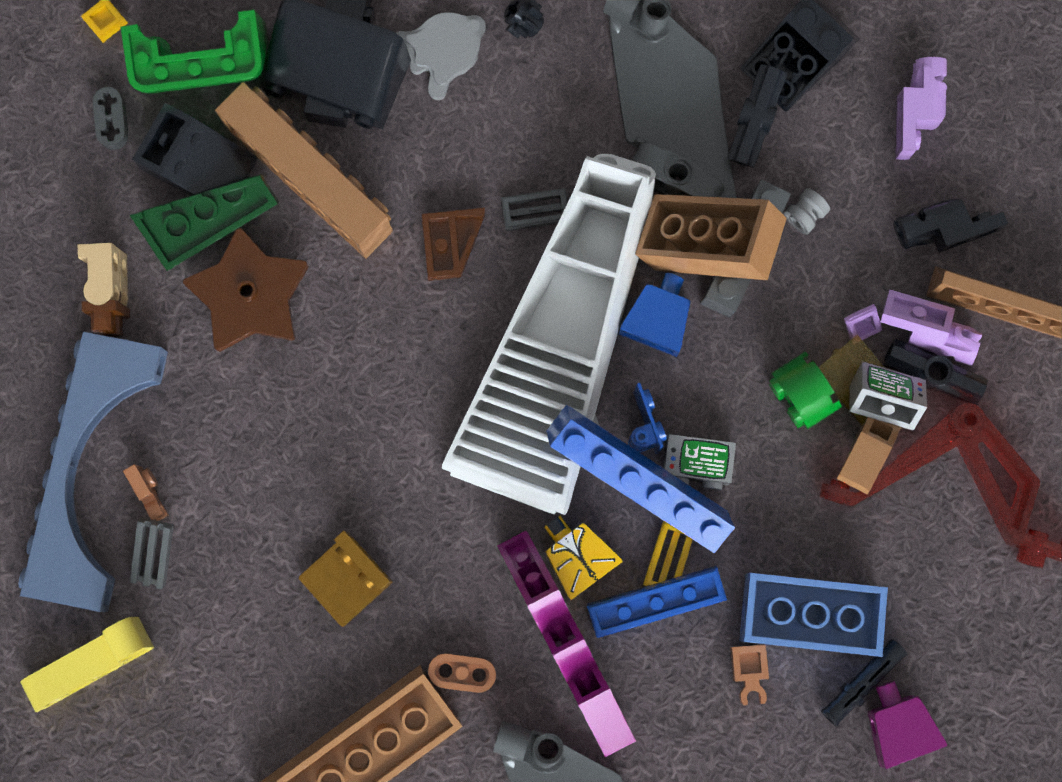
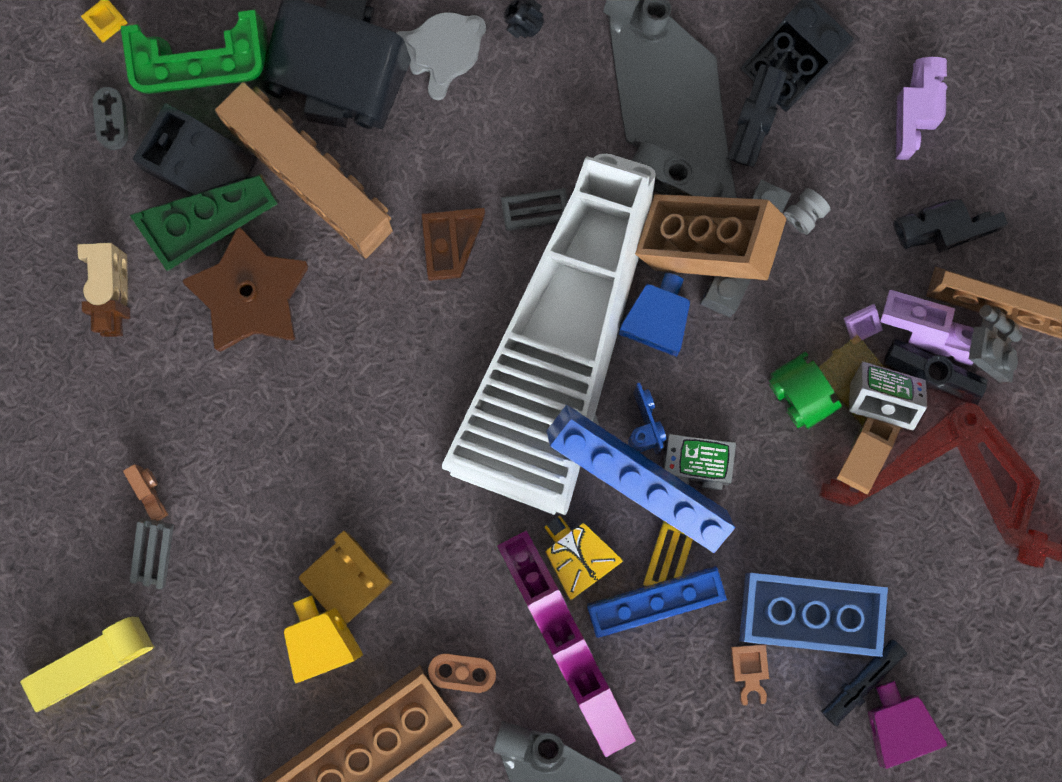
(59, 560): sand blue arch -> none
(318, 641): none -> yellow torso
(992, 344): none -> dark grey plate

